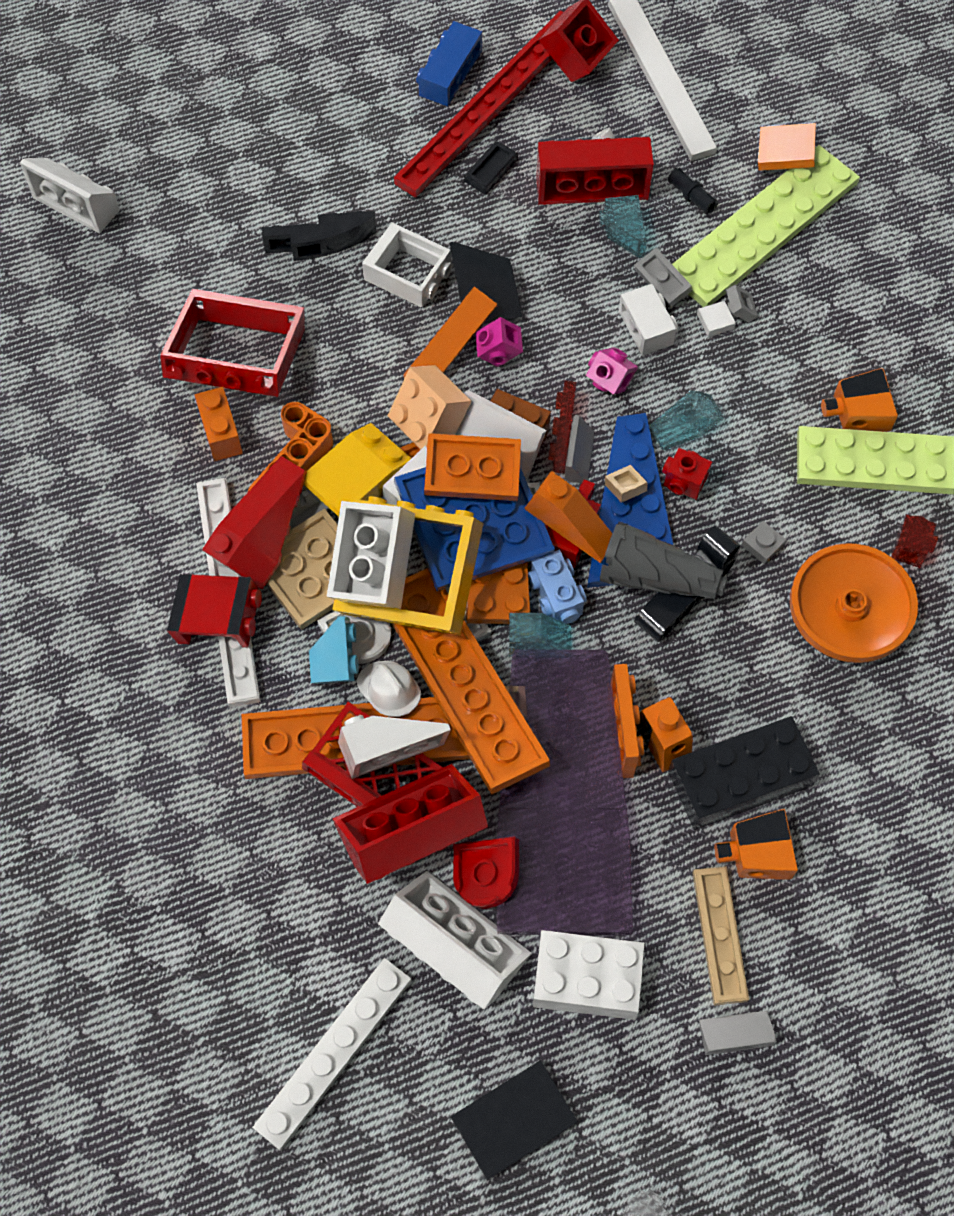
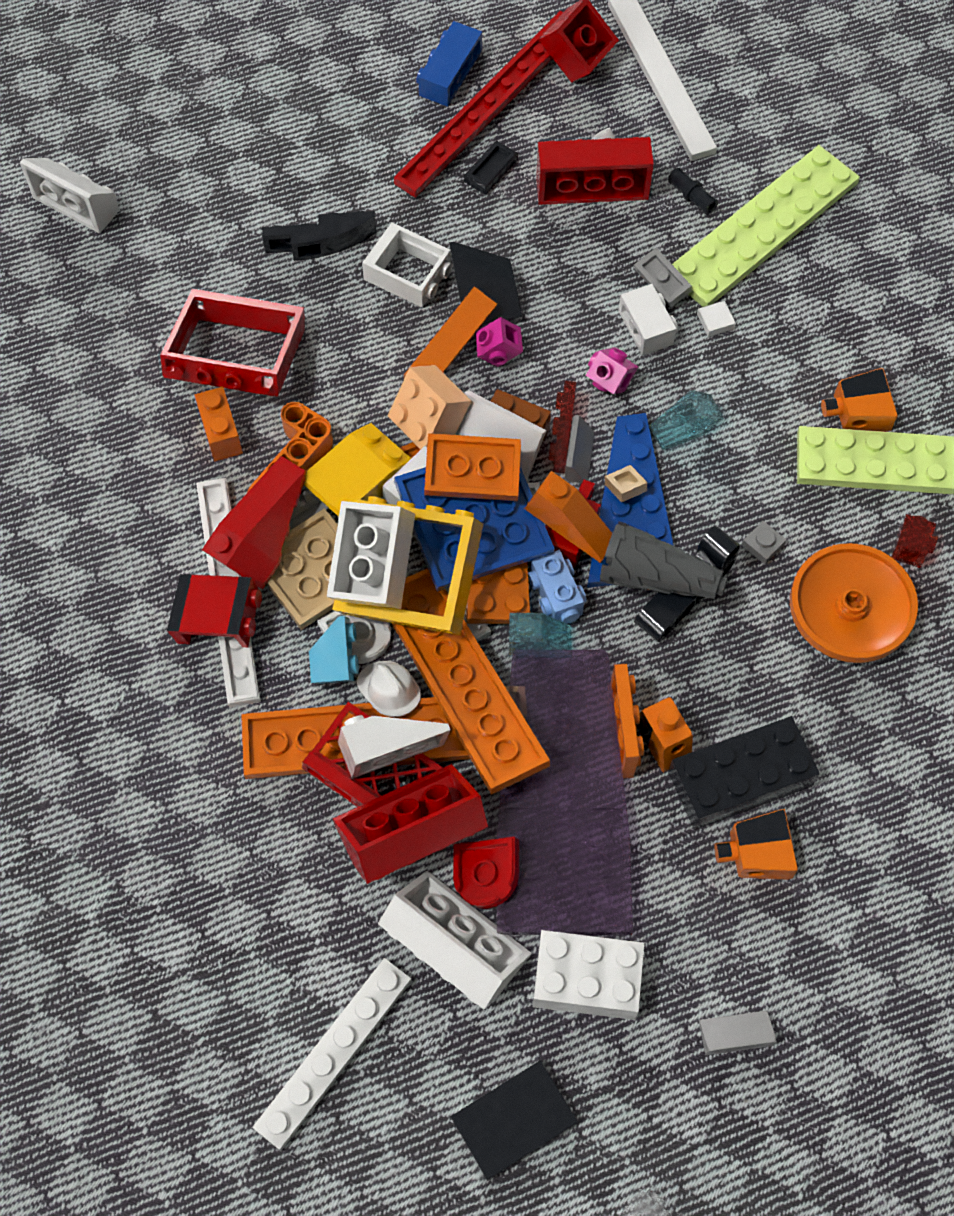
(624, 223): clear light blue slope -> none
(686, 473): red brick -> none
(720, 936): tan tile -> none
(741, 303): light grey plate -> none
(787, 146): tile -> none

